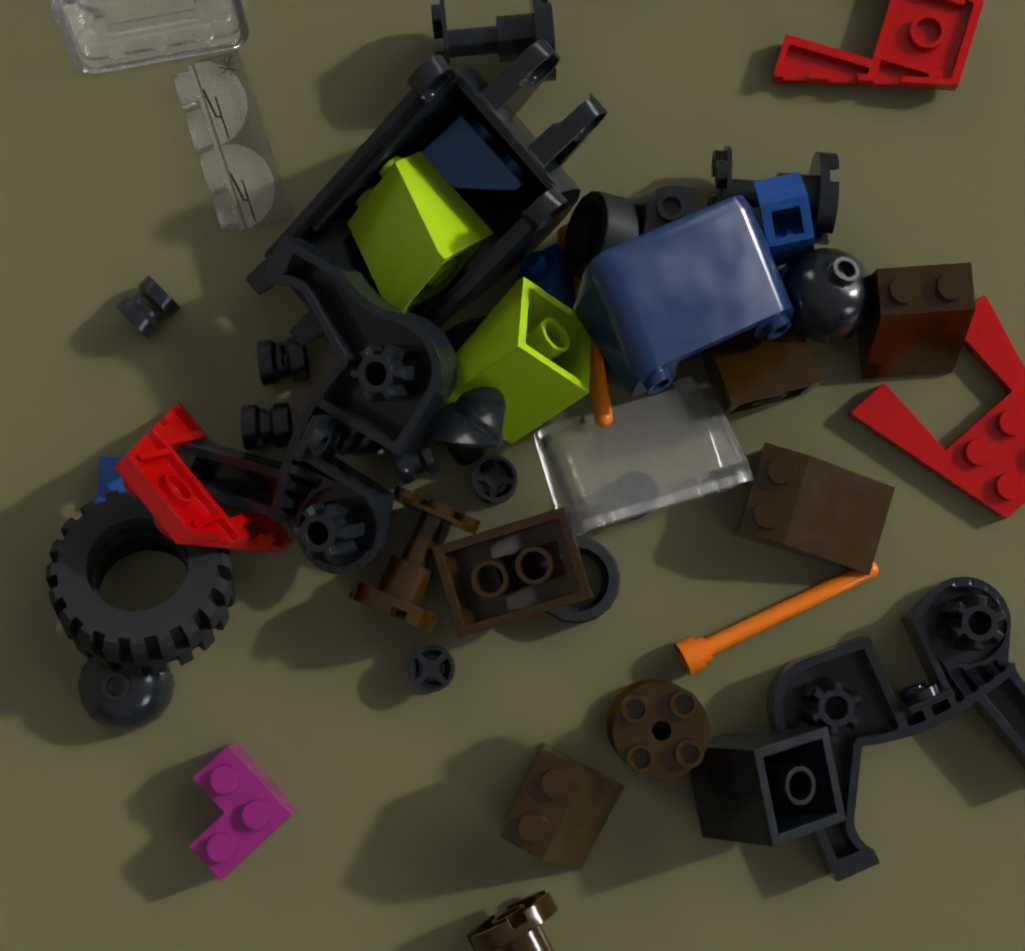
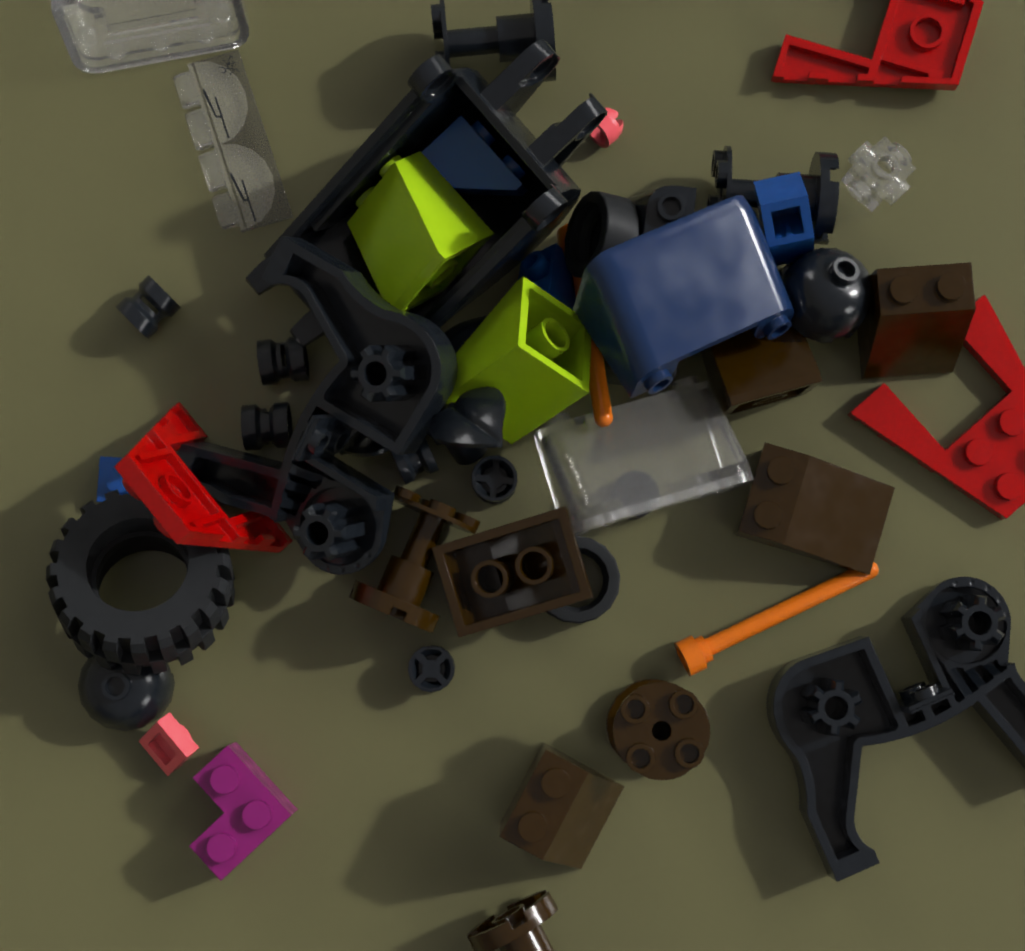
(169, 744): none -> coral plate
(608, 130): none -> coral hinge
(767, 786): black slope -> none
(868, 183): none -> clear brick

